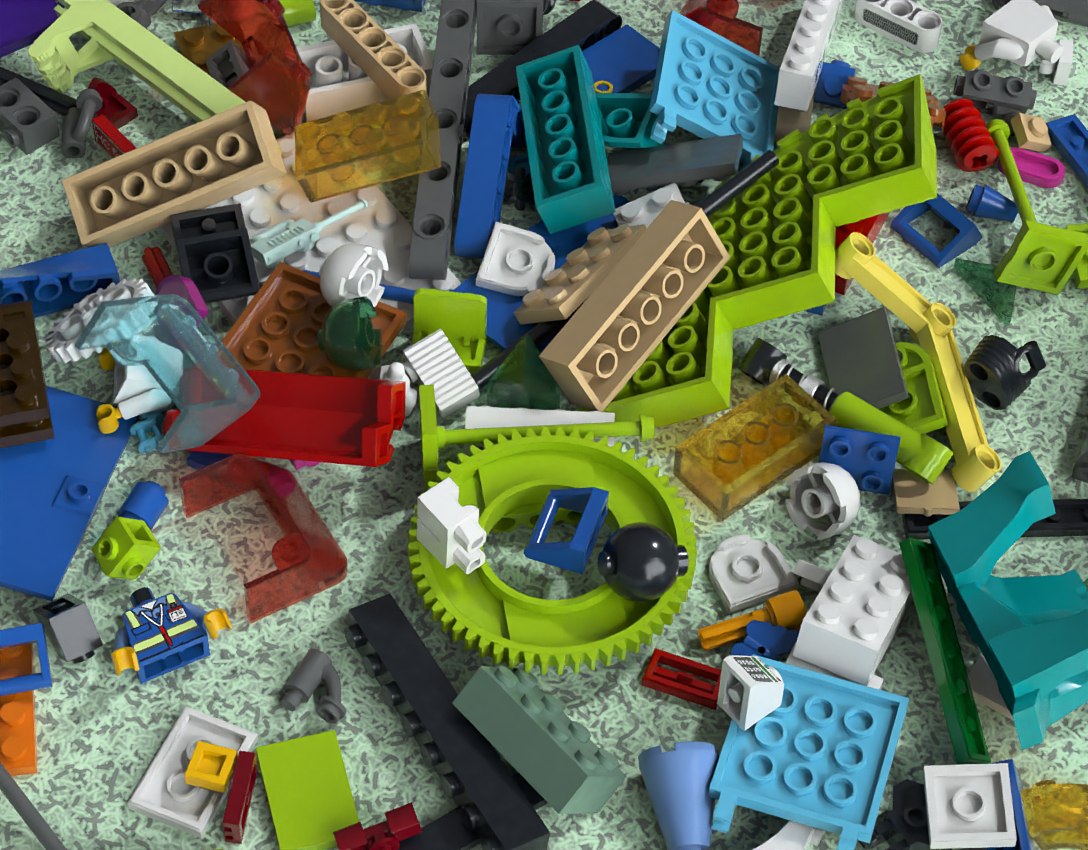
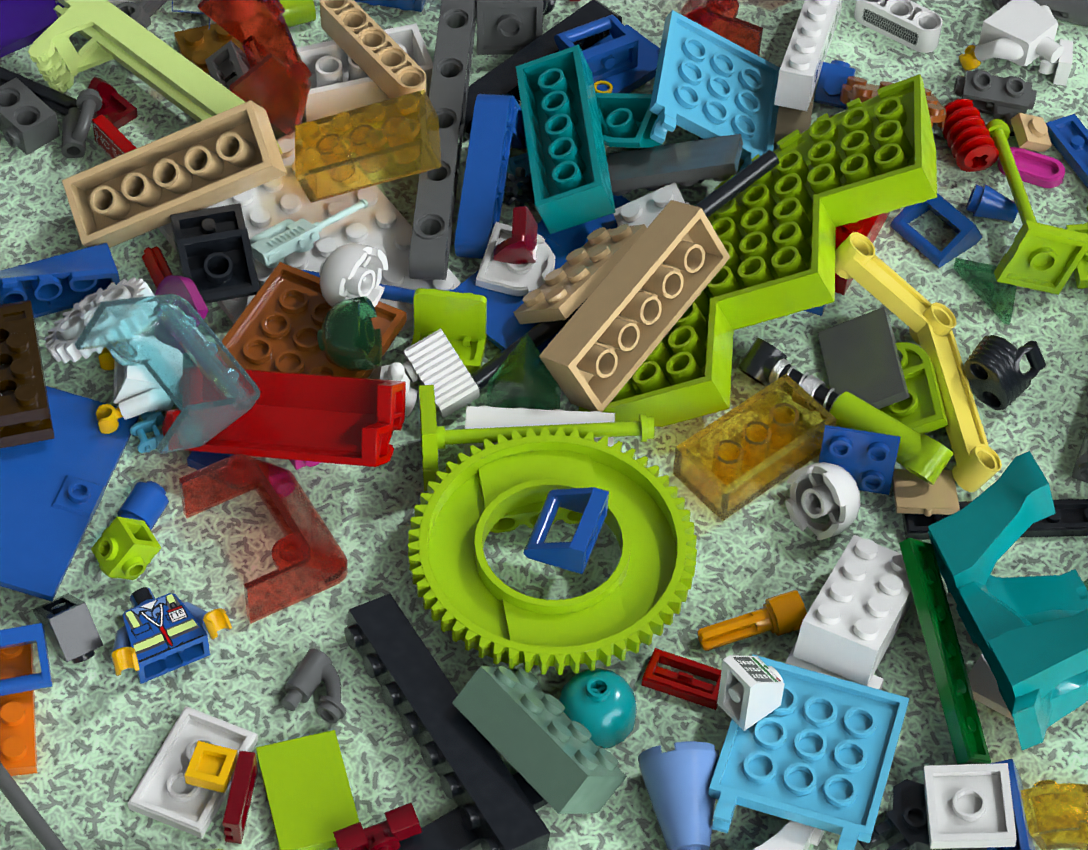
(449, 529): white hips -> none
(523, 244): none -> dark red tile
(601, 704): none -> teal cylinder
(607, 57): none -> blue tile
(641, 562): black brick -> none
(749, 572): white tile -> none
(773, 640): blue animal -> none
(812, 575): white plate -> none

